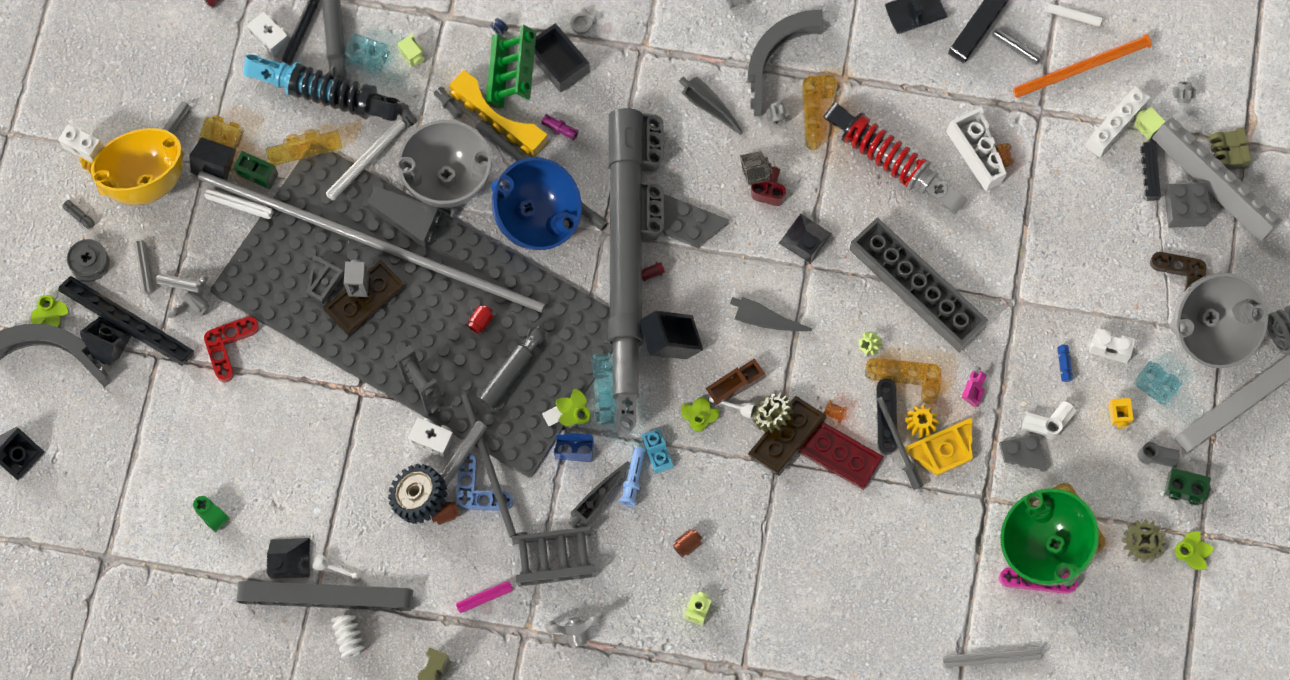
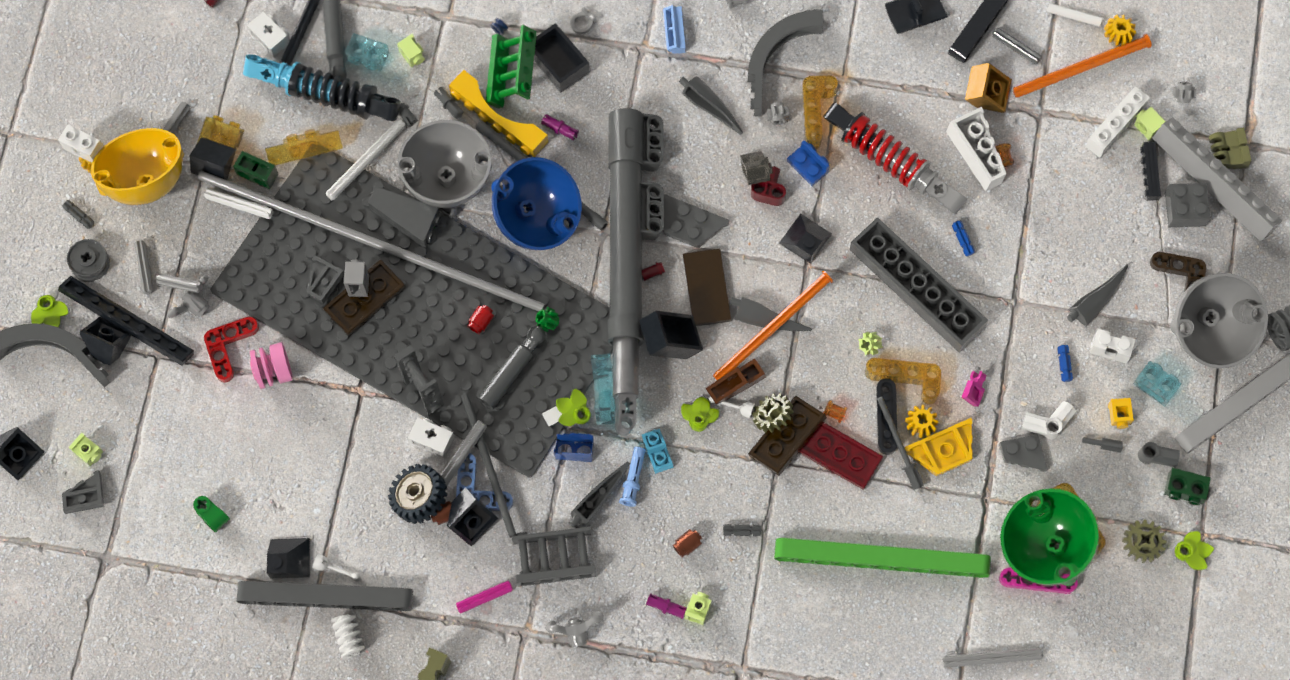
(81, 444): none -> yellowish green brick
(84, 495): none -> dark grey wing
(270, 365): none -> bright pink wheel
(469, 517): none -> black slope
(547, 319): none -> green gear
(666, 606): none -> magenta pin
(674, 29): none -> light blue piece
(706, 287): none -> dark brown tile
(741, 530): none -> dark grey axle
(774, 325): none -> orange axle
(809, 163): none -> blue bracket
(882, 557): none -> bright green beam
(963, 238): none -> blue axle
(988, 88): none -> pearl gold slope
(1091, 304): none -> dark grey piece
(1105, 443): none -> dark grey axle
(1120, 30): none -> yellow gear

